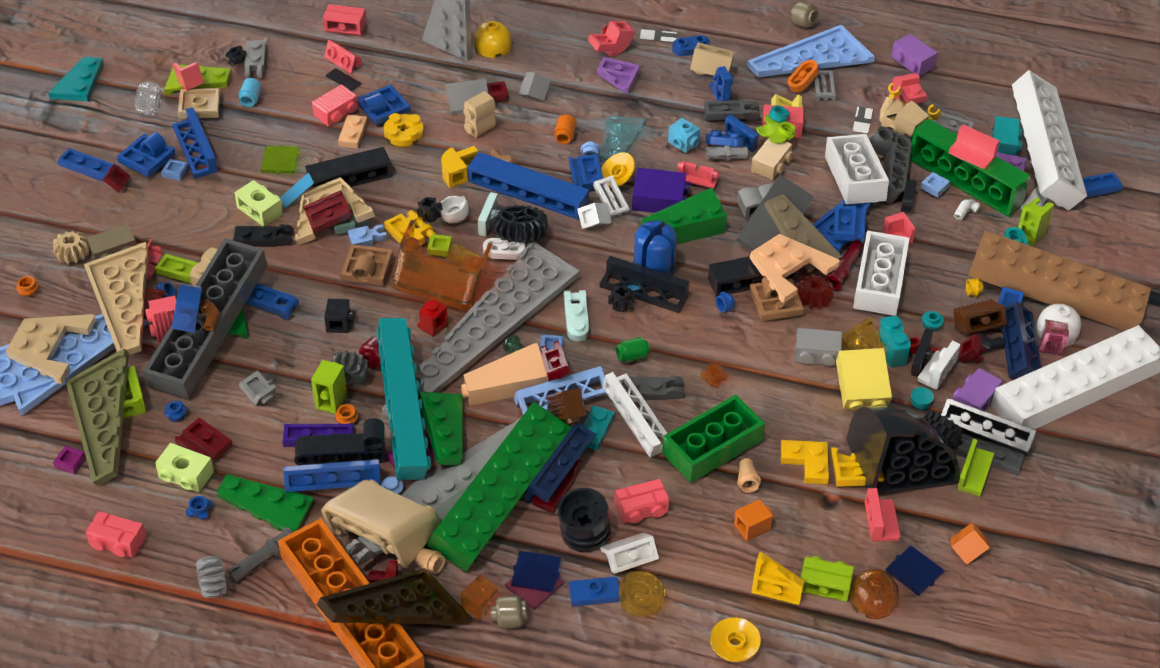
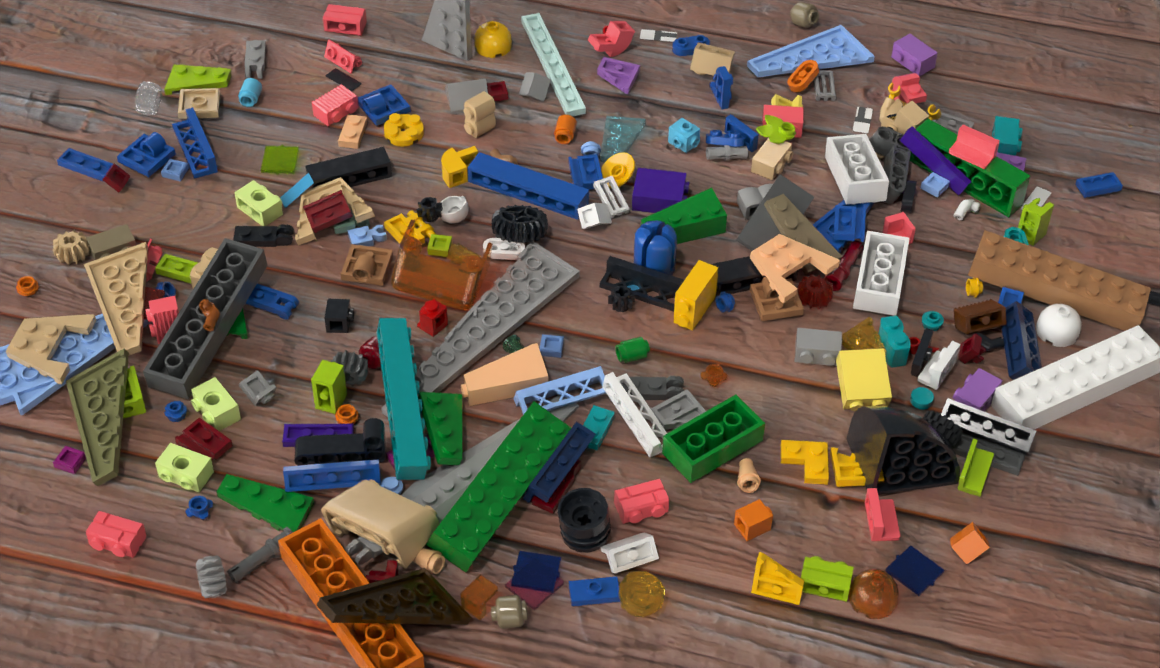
(79, 81): teal wing -> none
(186, 307): blue brick -> none
(188, 76): coral panel -> none
(215, 404): none -> yellowish green brick
(236, 55): black plate -> none
(486, 215): light aqua plate -> none
(553, 65): none -> light aqua plate
(555, 361): dark red hinge -> none
(567, 405): reddish brown brick -> none
(576, 315): light aqua plate -> none
(677, 410): none -> light grey wing
(695, 295): none -> yellow brick
(703, 177): coral hinge -> none
(735, 631): yellow dish -> none
(740, 109): dark grey hinge -> none
(779, 114): teal tile -> none
(935, 160): none -> dark purple tile
(1048, 141): white brick -> none
(1053, 337): clear pink slope -> none

